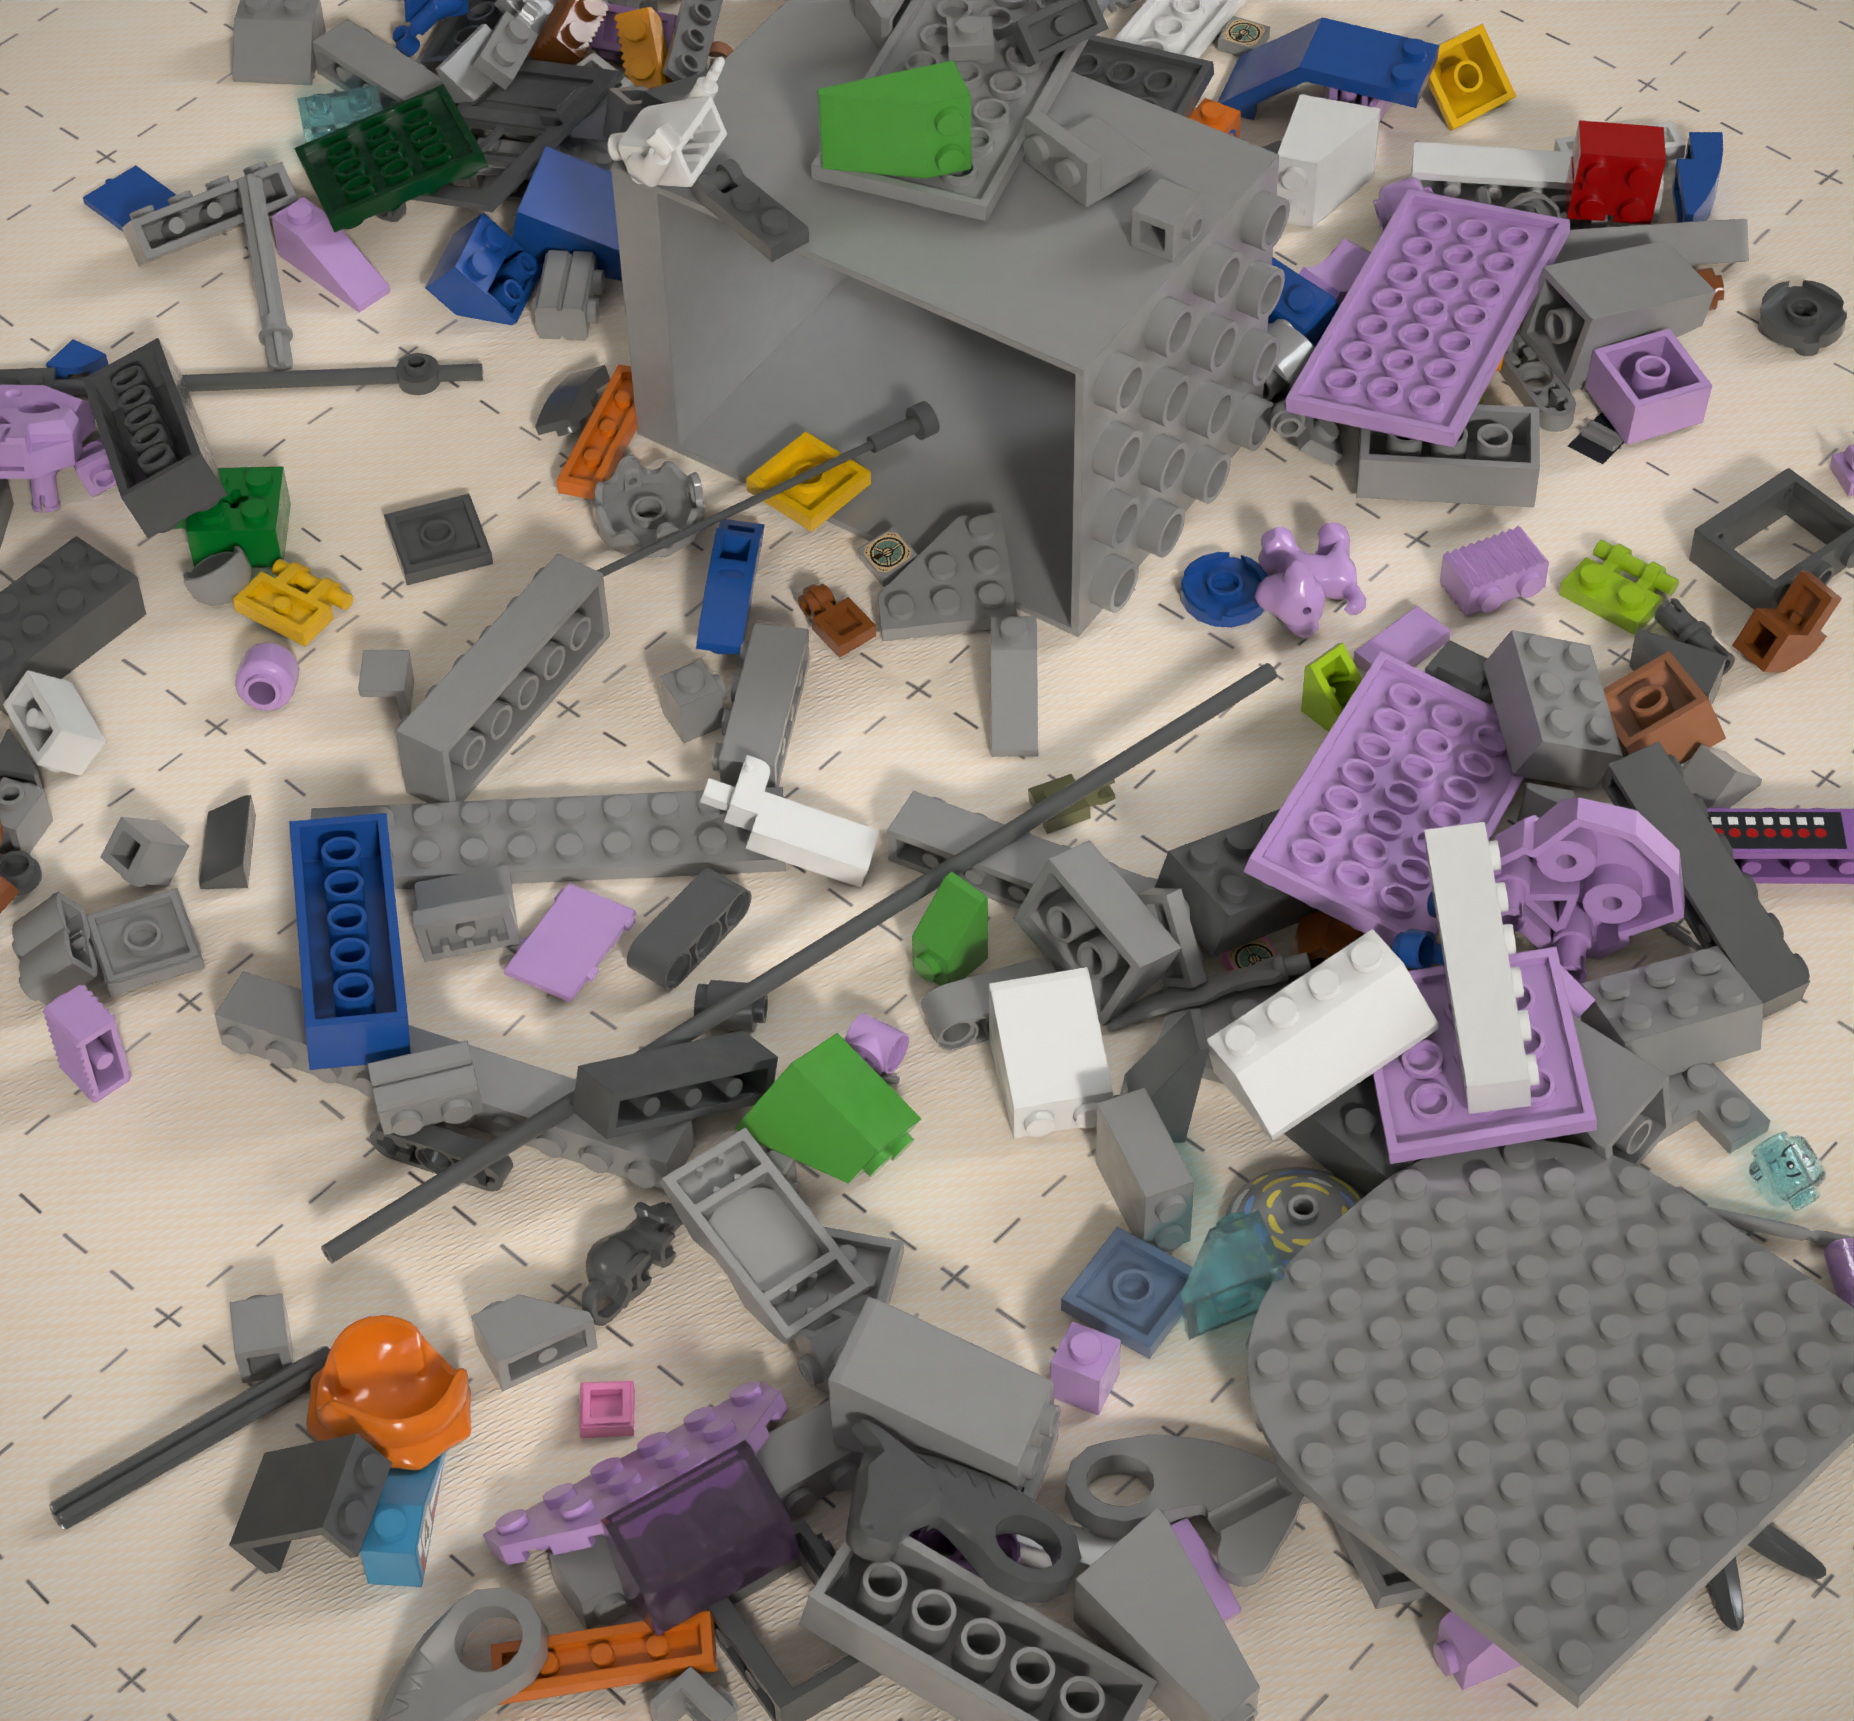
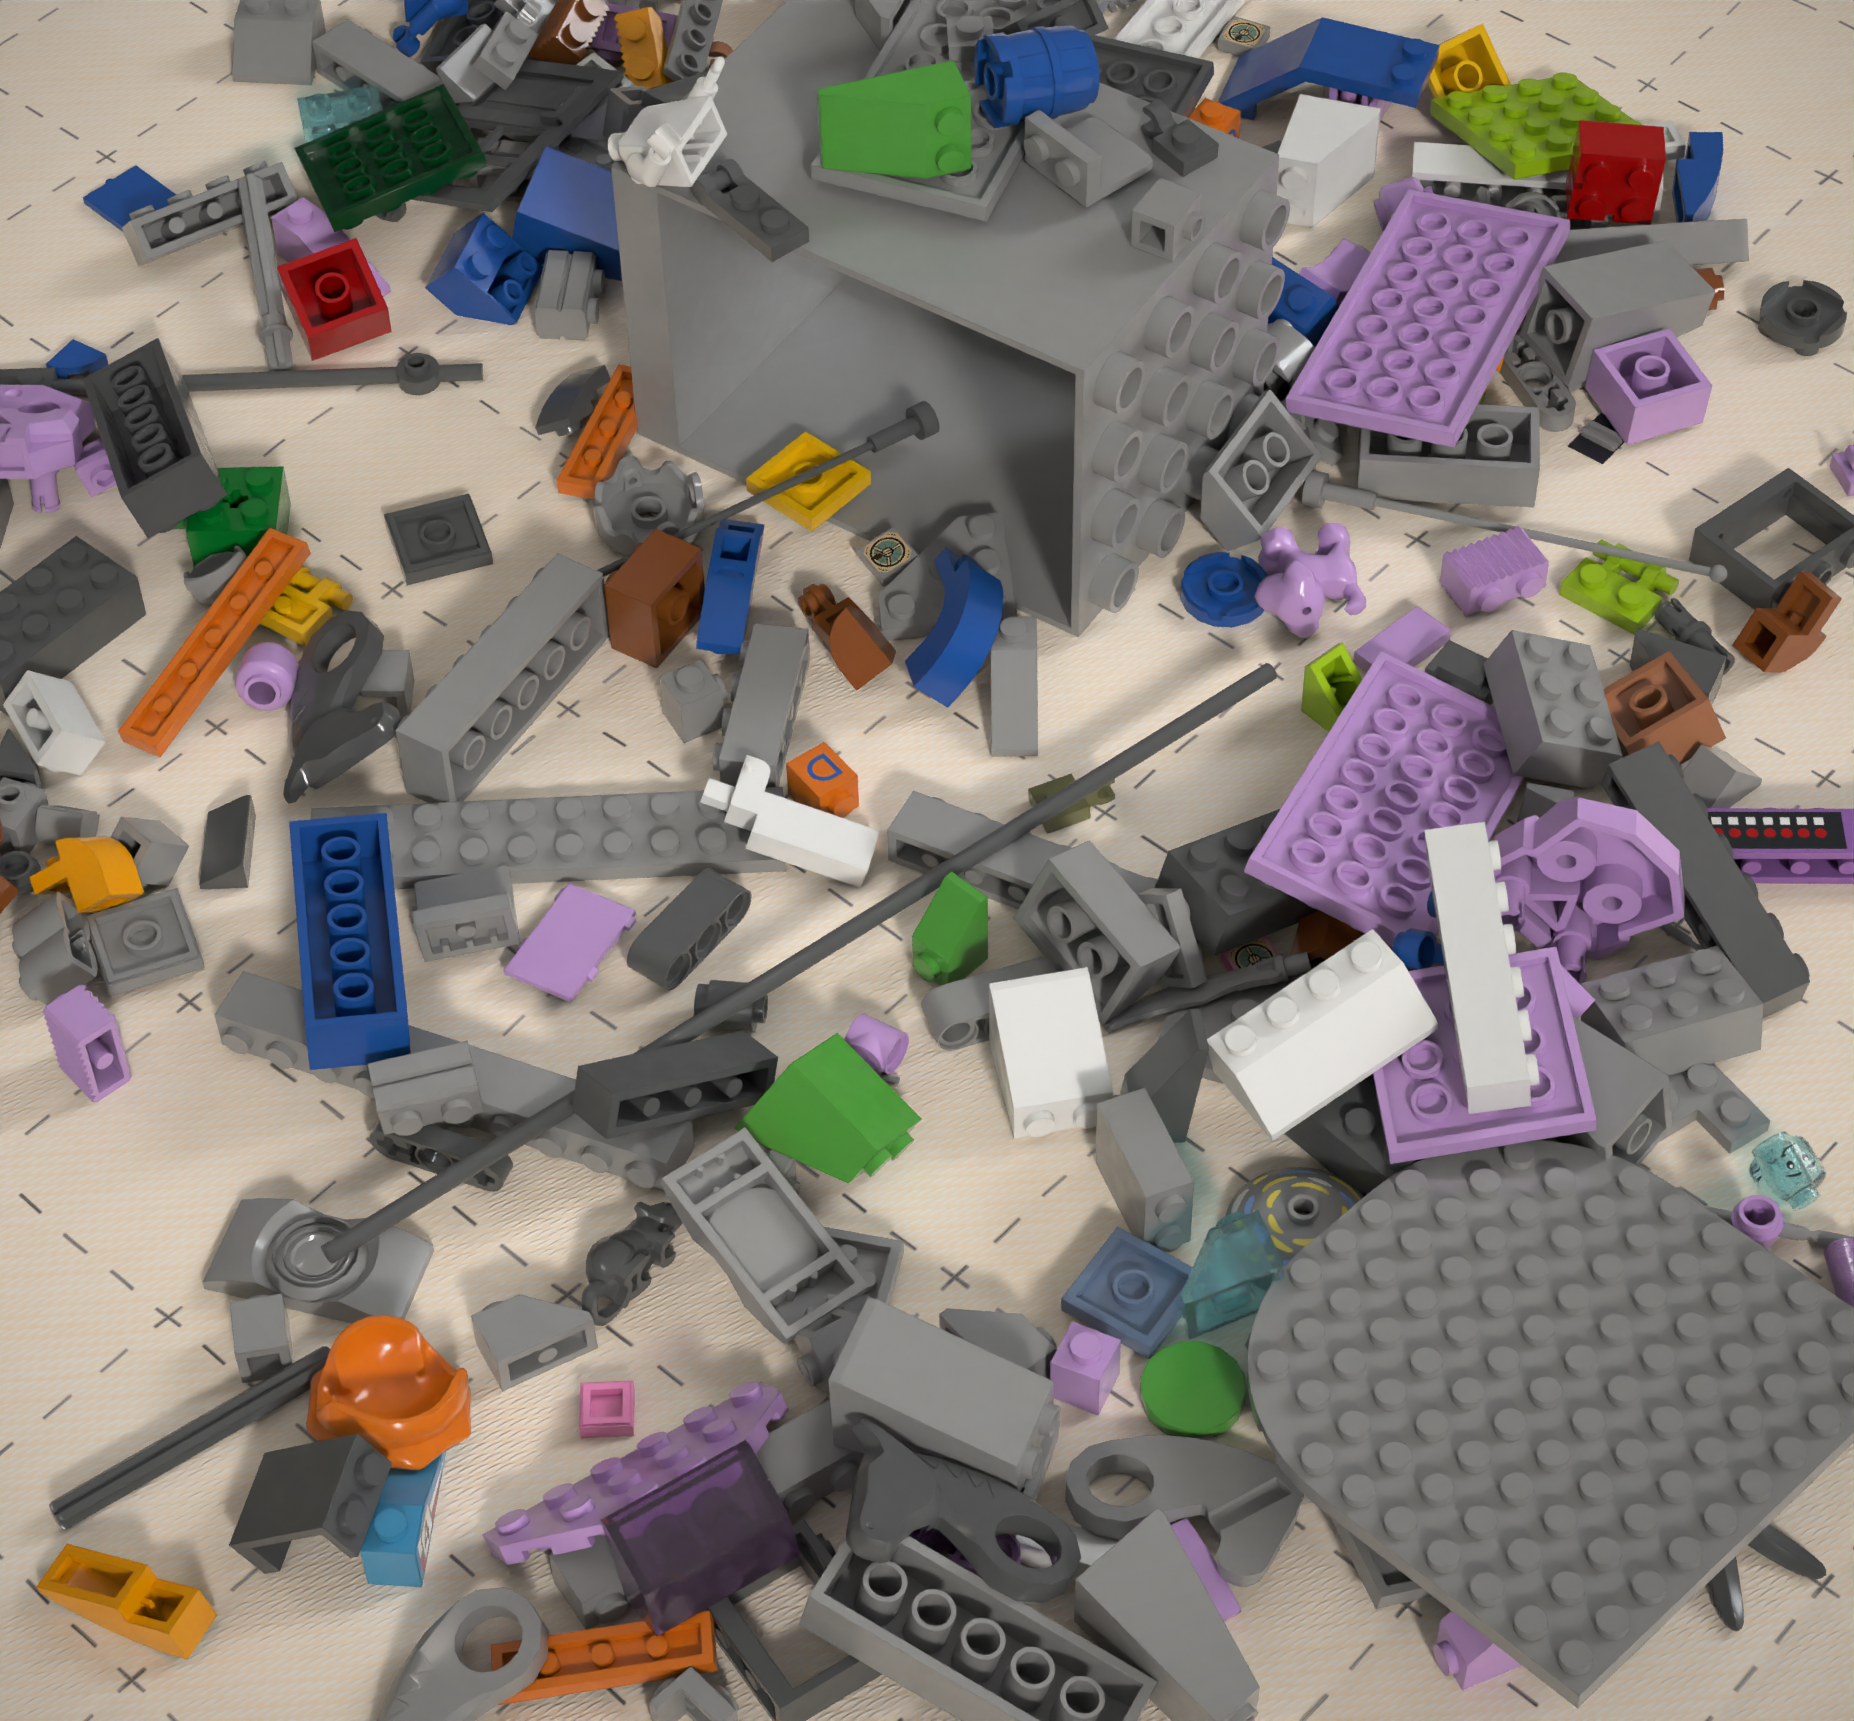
(61, 822): none -> light grey brick
(92, 869): none -> light orange brick
(128, 1600): none -> light orange slope
(214, 642): none -> orange plate
(278, 1250): none -> light grey slope
(323, 727): none -> dark grey animal
(334, 299): none -> red brick
(655, 597): none -> dark orange brick
(823, 781): none -> orange brick
(859, 647): none -> dark orange brick
(963, 632): none -> blue arch
(1005, 1335): none -> light grey slope
(1035, 71): none -> blue piece
(1178, 145): none -> dark grey plate
(1192, 1390): none -> bright green tile
(1256, 474): none -> light grey slope
(1318, 489): none -> light grey piece
(1526, 125): none -> lime plate
(1758, 1219): none -> lavender cone

